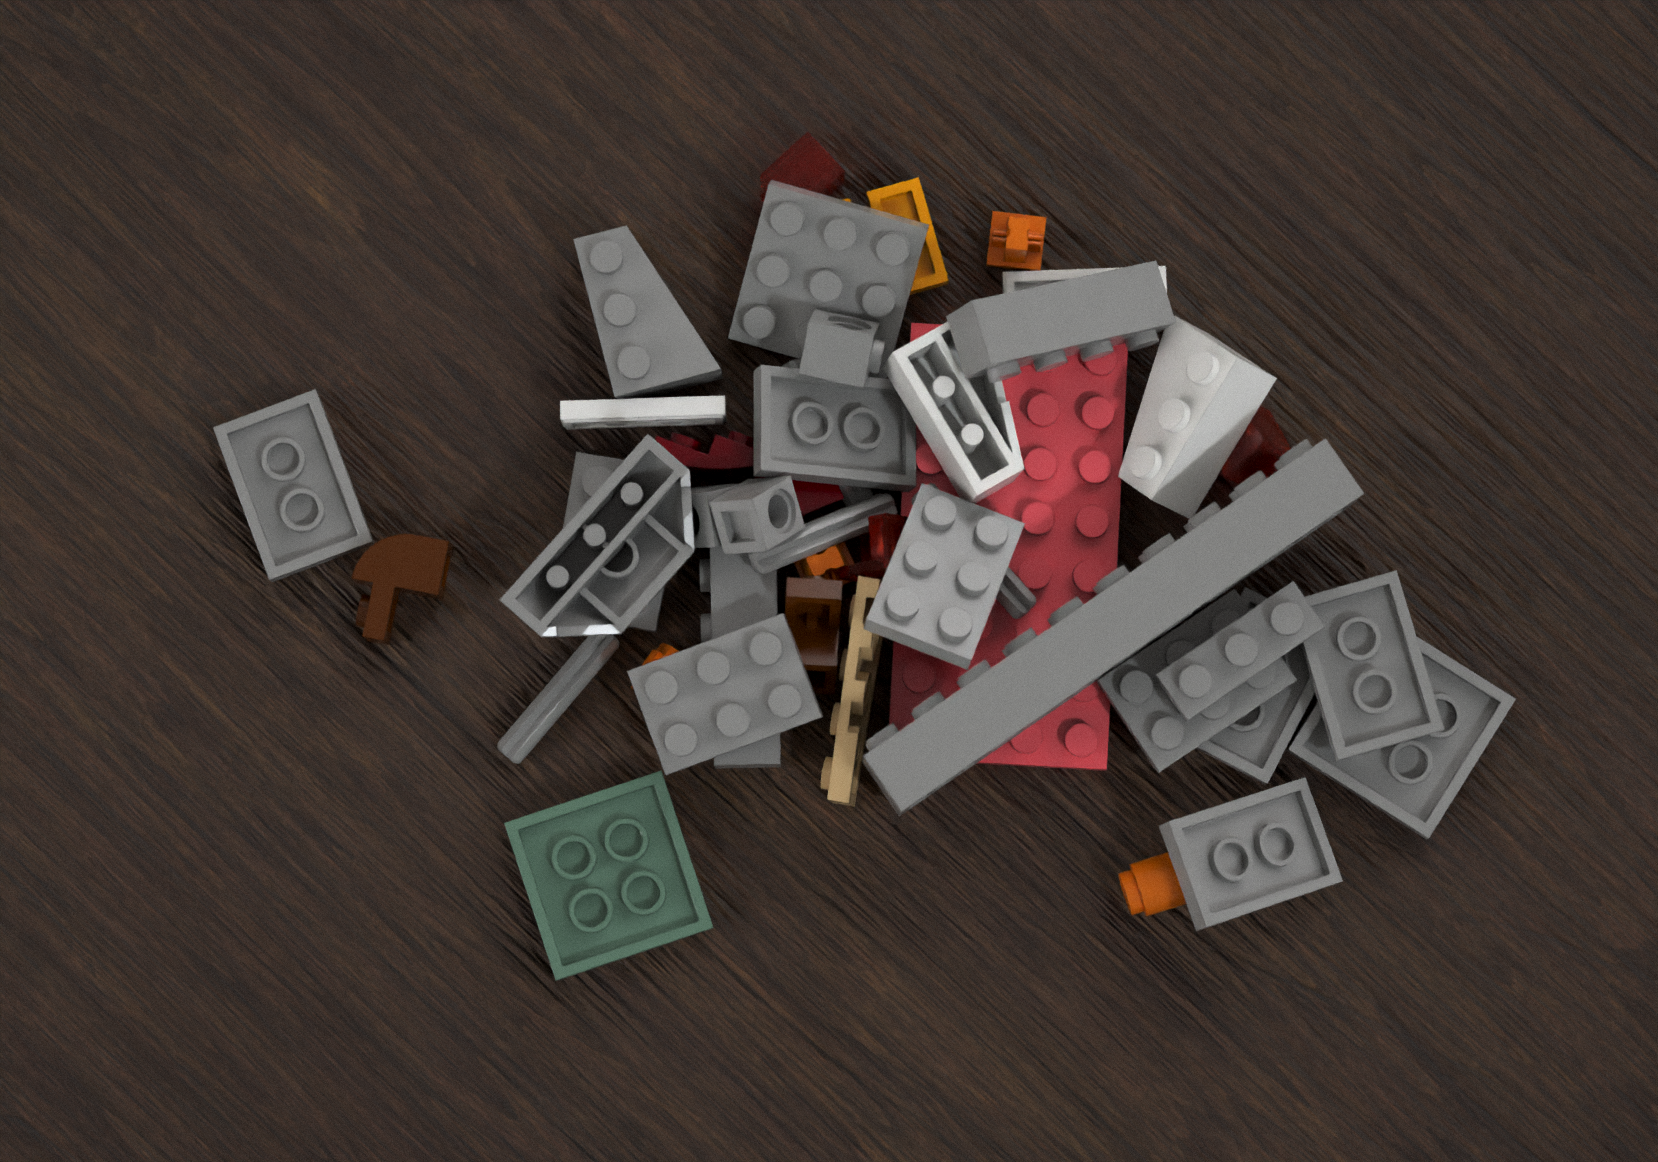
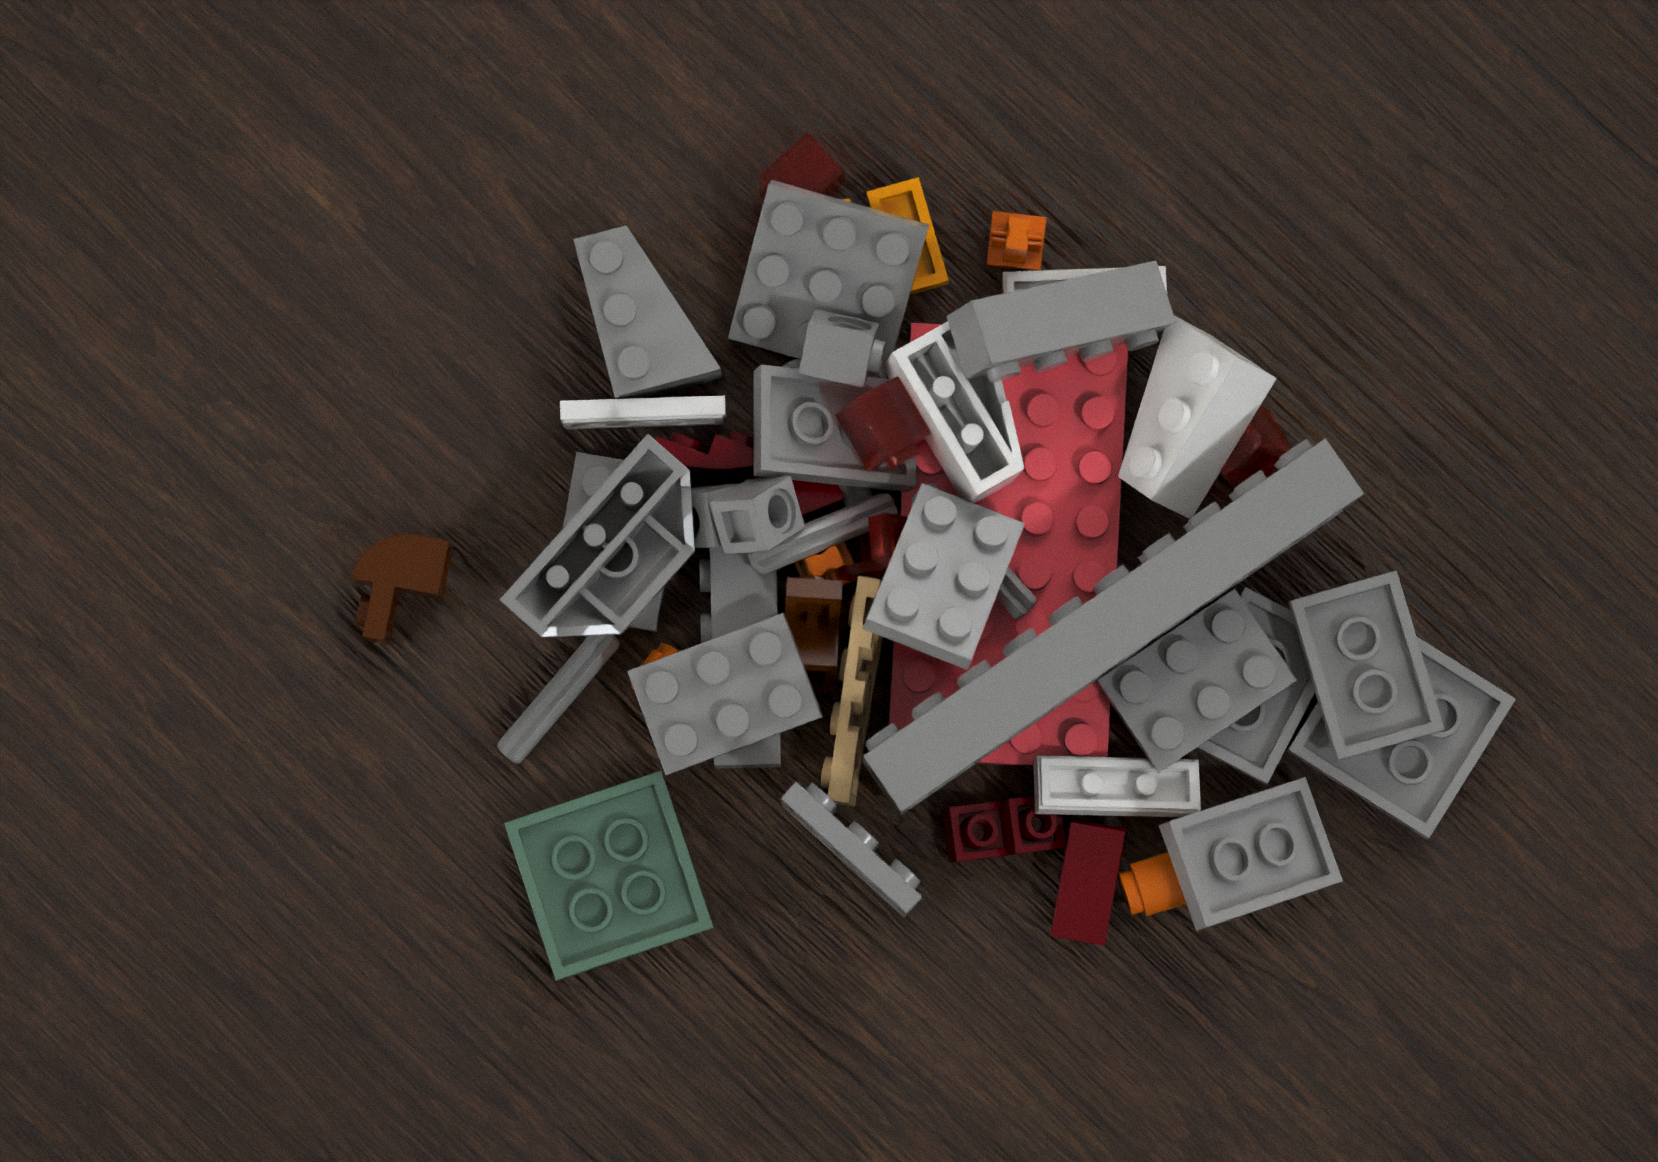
(293, 485): light grey plate -> none
(853, 847): none -> light grey plate
(884, 426): none -> clear red brick
(1000, 830): none -> dark red slope
(1088, 882): none -> dark red slope
(1115, 787): none -> white tile
(1239, 651): light grey plate -> none

